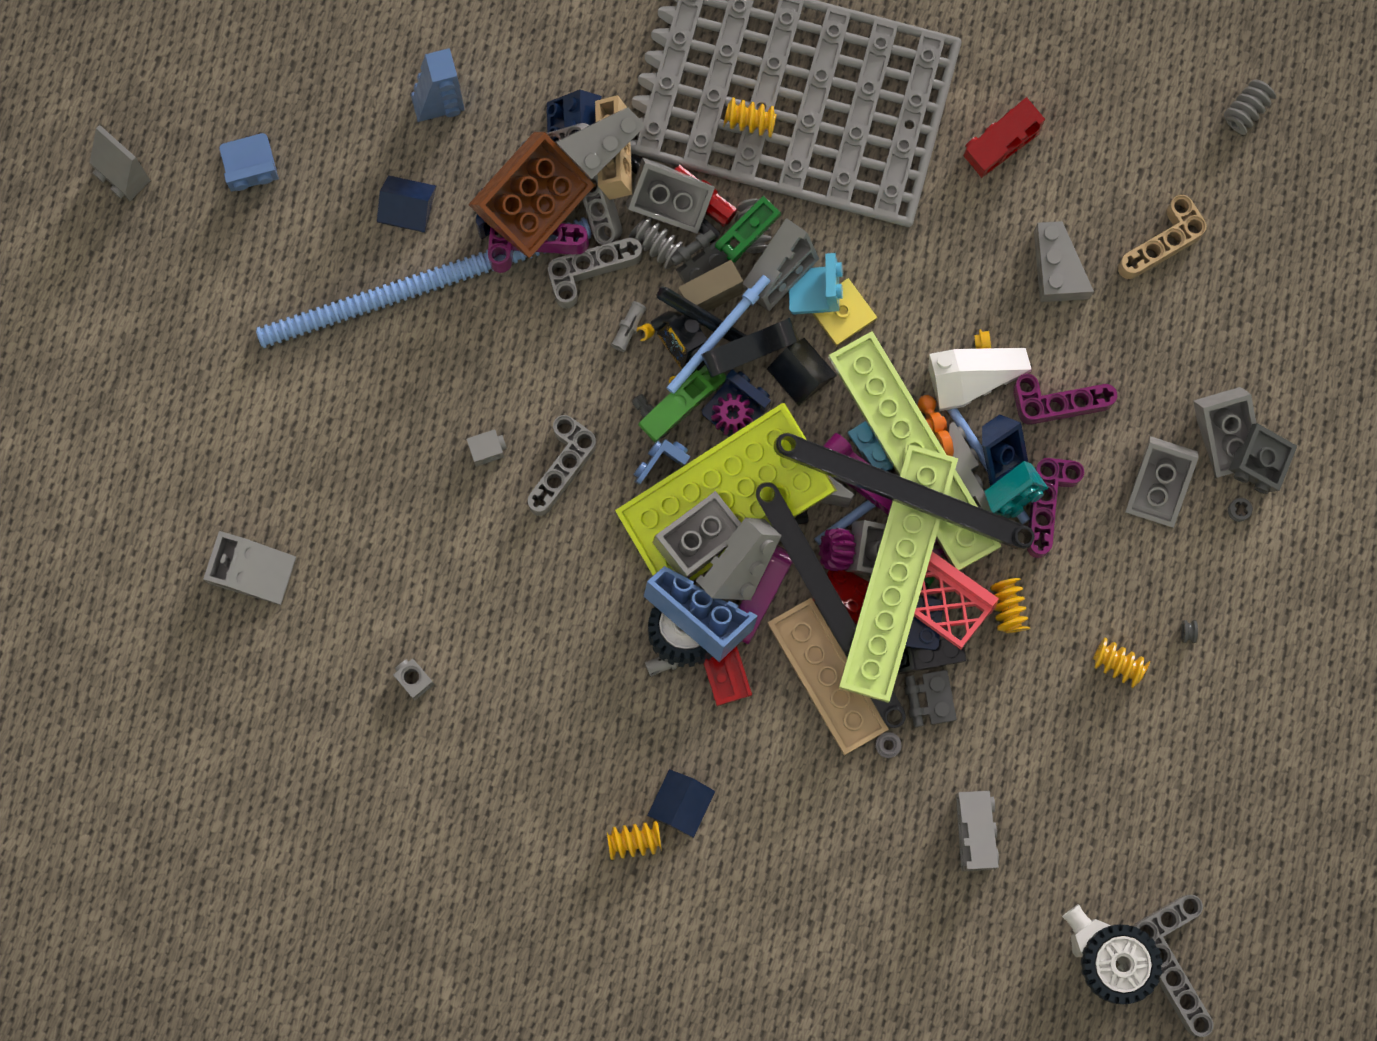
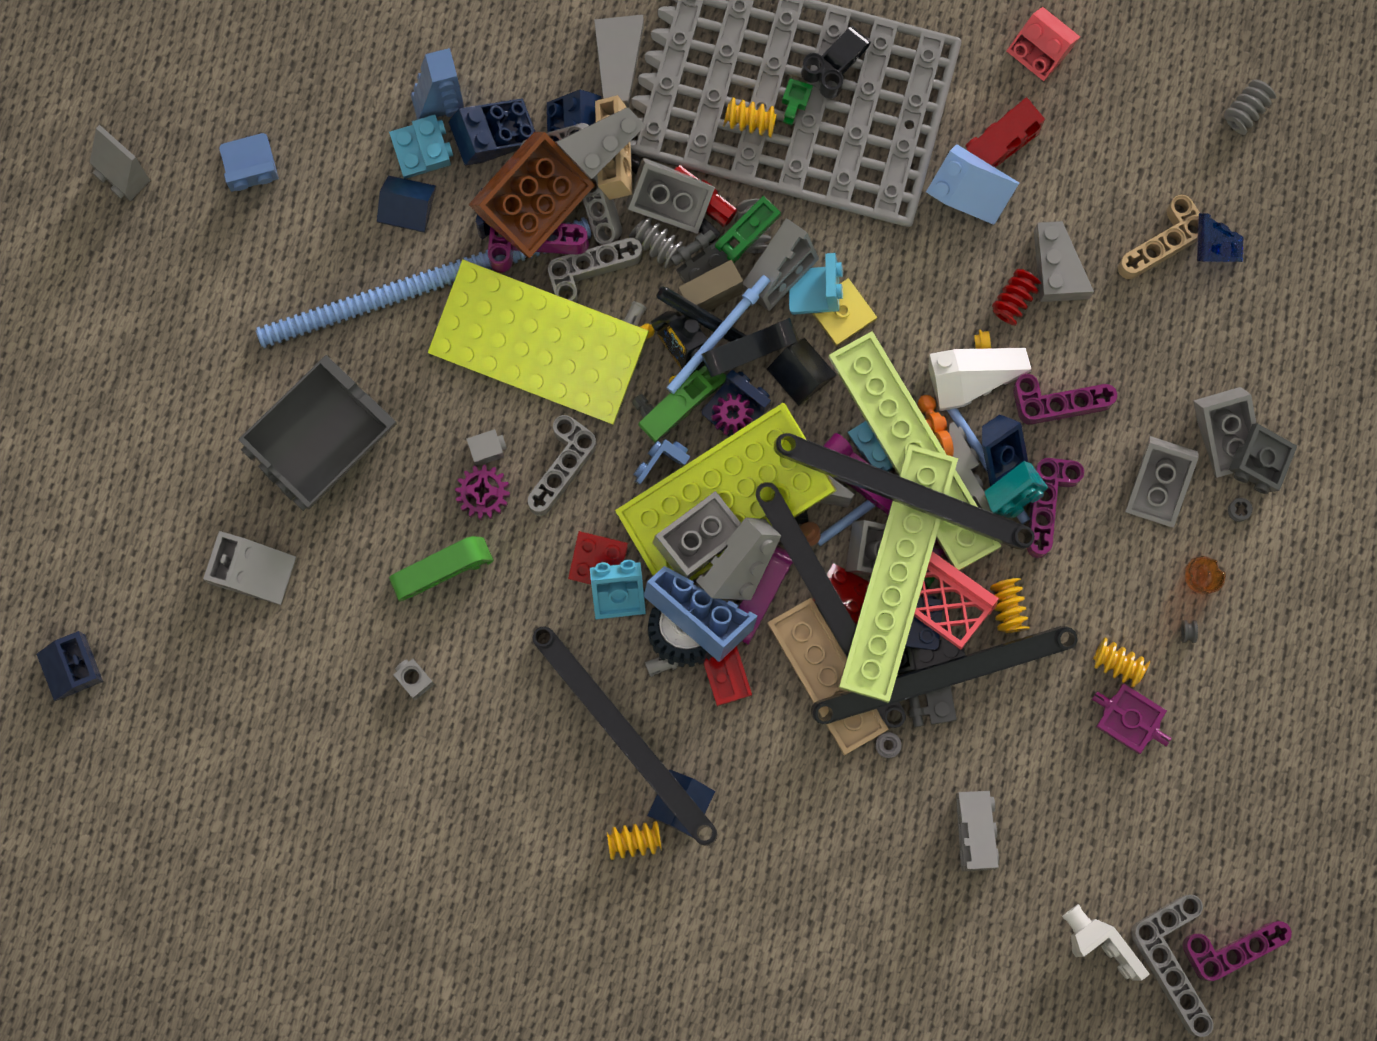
(69, 665): none -> dark blue slope
(316, 433): none -> dark grey cylinder
(421, 146): none -> medium azure plate
(440, 567): none -> bright green beam
(471, 491): none -> magenta gear
(490, 130): none -> dark blue slope
(538, 341): none -> neon yellow plate
(593, 550): none -> red hinge
(617, 589): none -> medium azure plate
(618, 53): none -> light grey slope
(624, 735): none -> black piece
(796, 97): none -> green plate
(811, 532): none -> nougat plate
(835, 61): none -> black piece
(837, 549): magenta gear -> none
(950, 673): none -> black piece
(972, 185): none -> light blue slope
(1014, 296): none -> red piece
(1043, 43): none -> coral slope
(1131, 718): none -> magenta plate
(1142, 960): wheel -> none
(1204, 575): none -> clear orange hair
(1217, 241): none -> clear blue wing
(1239, 946): none -> magenta beam

